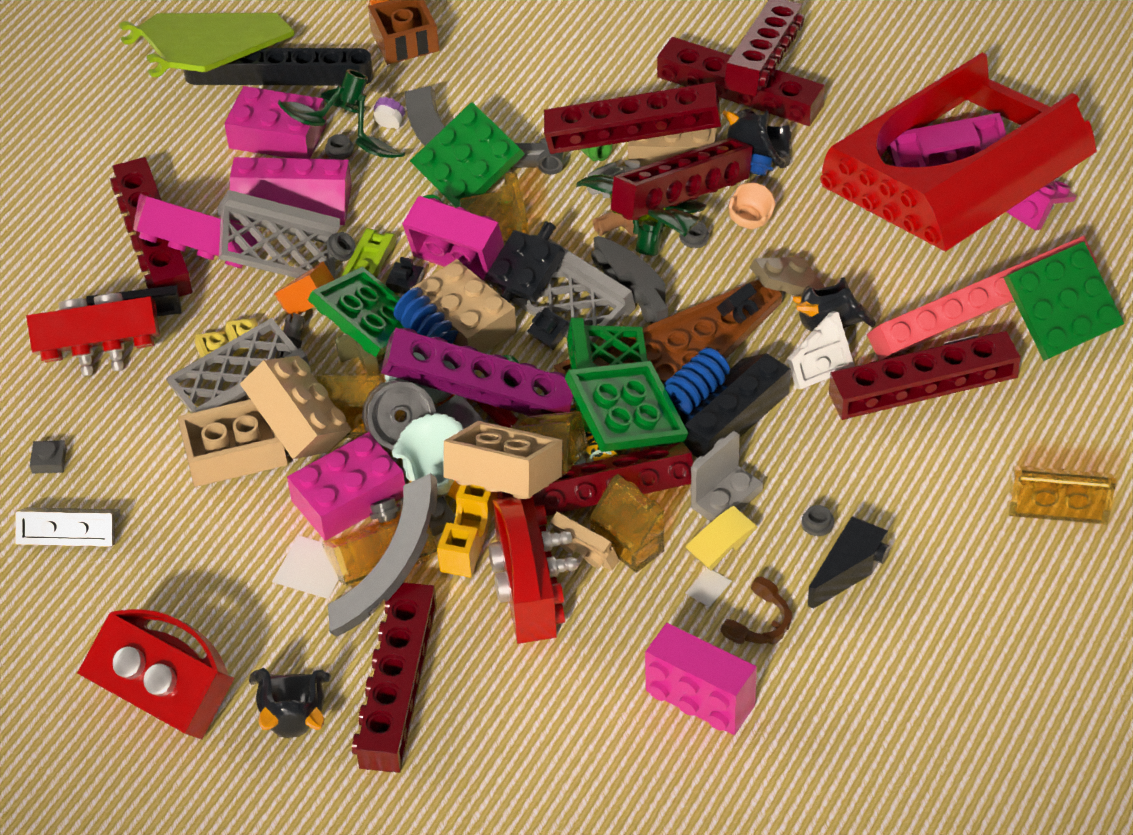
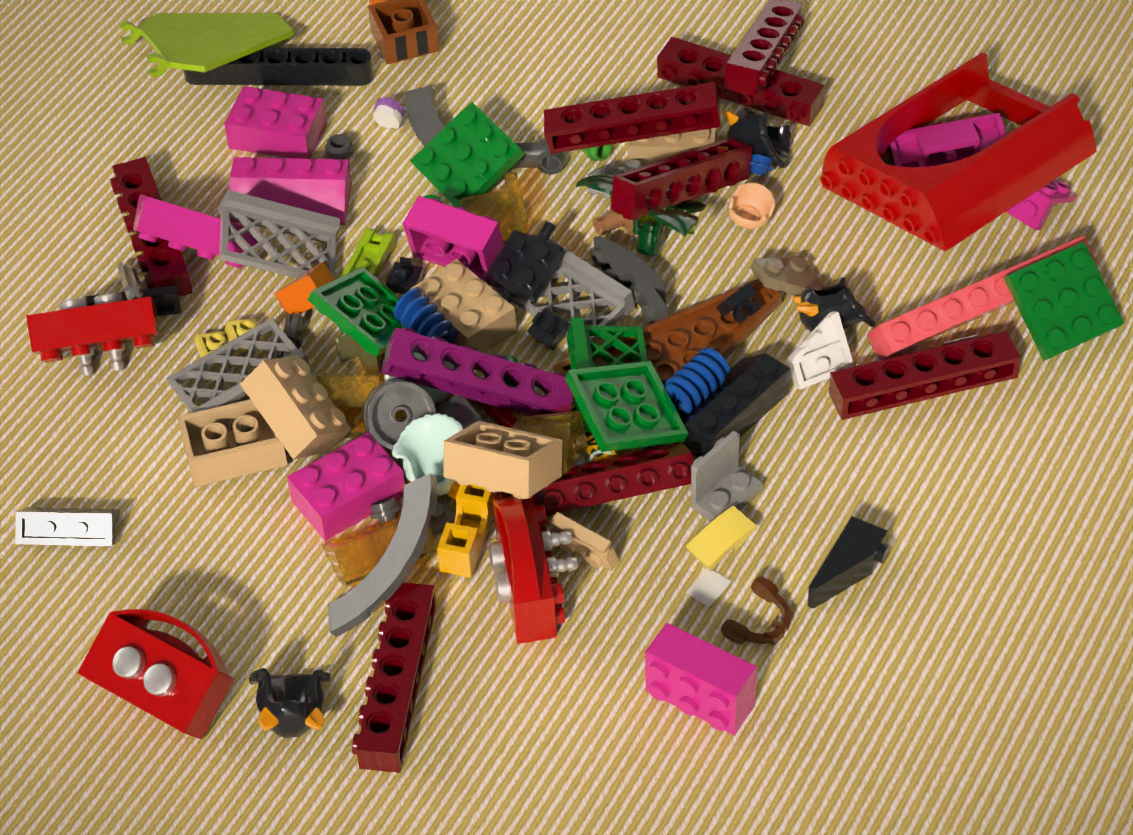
(48, 457): dark grey plate -> none
(129, 280): none -> dark grey axle
(307, 568): white sticker -> none
(341, 246): dark grey plate -> none
(352, 99): dark green plant -> none
(630, 523): clear yellow slope -> none
(696, 237): dark grey plate -> none
(817, 521): dark grey plate -> none
(1061, 494): clear yellow slope -> none

